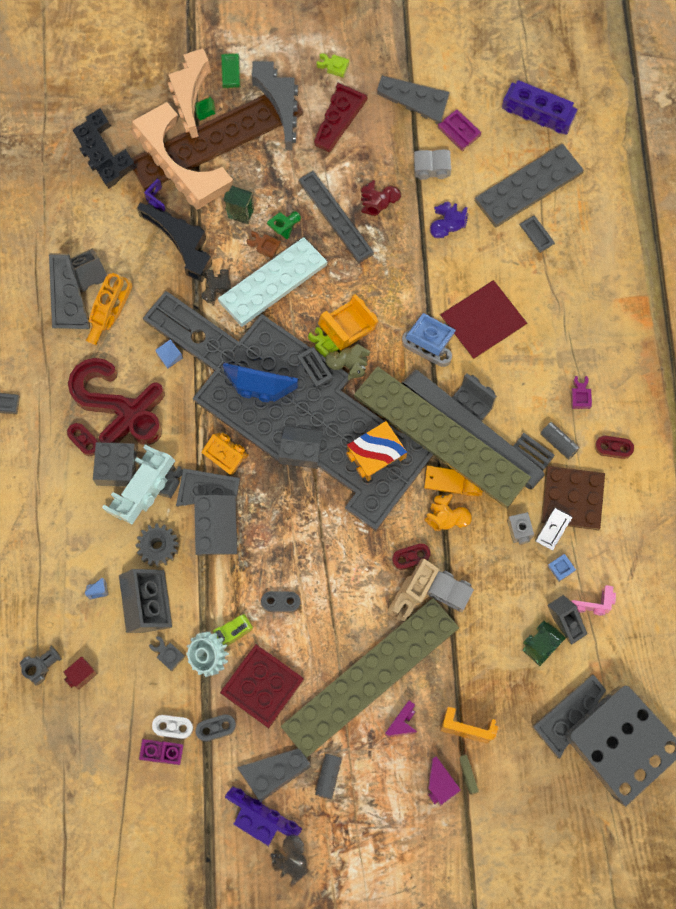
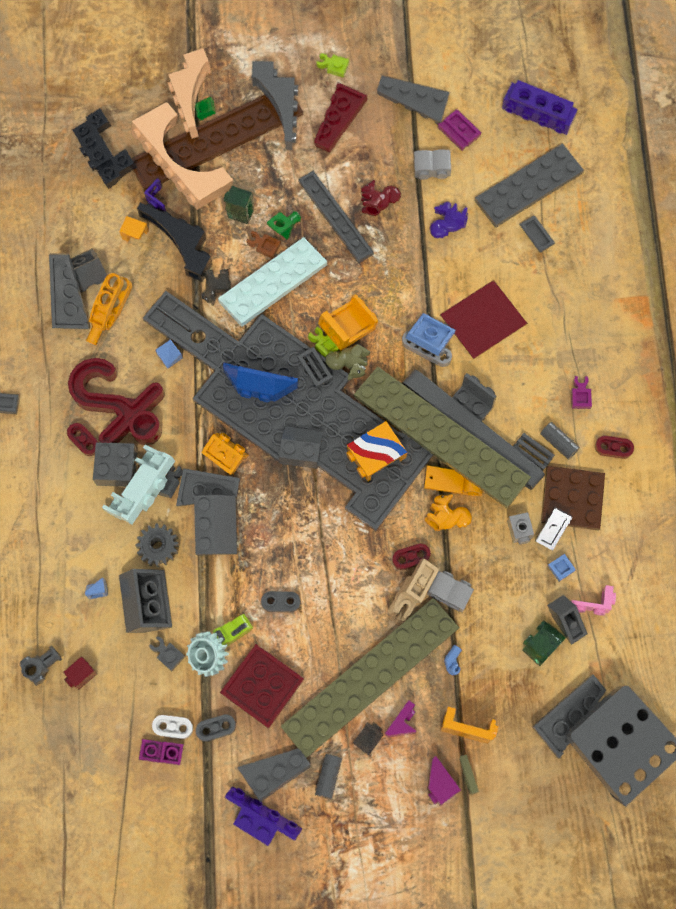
(133, 228): none -> light orange panel
(230, 70): green tile -> none
(294, 863): clear smoke animal -> none
(368, 738): none -> clear smoke bracket
(451, 662): none -> medium blue arm

